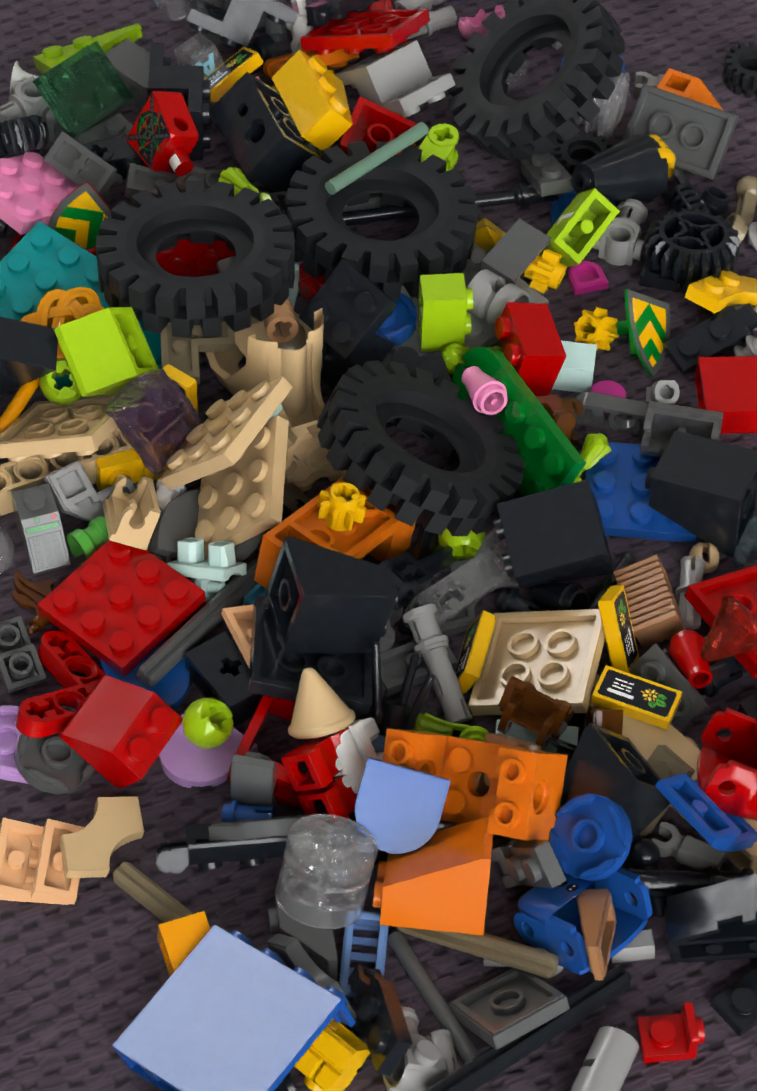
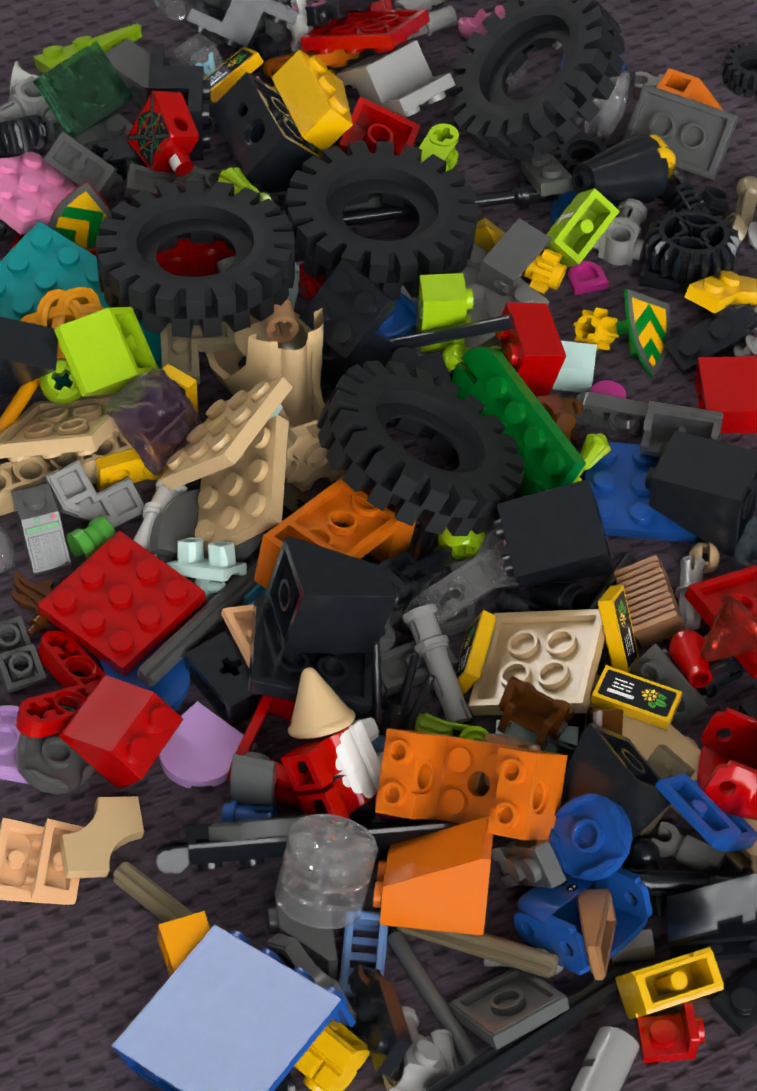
(132, 516): tan hinge -> none
(207, 723): lime piece -> none
(341, 506): yellow gear -> none
(376, 158): sand green bar -> none
(399, 805): tile -> none
(454, 332): none -> black bar
(485, 392): bright pink cone -> none
(492, 294): light grey wheel -> none
(663, 391): light grey bar -> none
(669, 983): none -> yellow brick

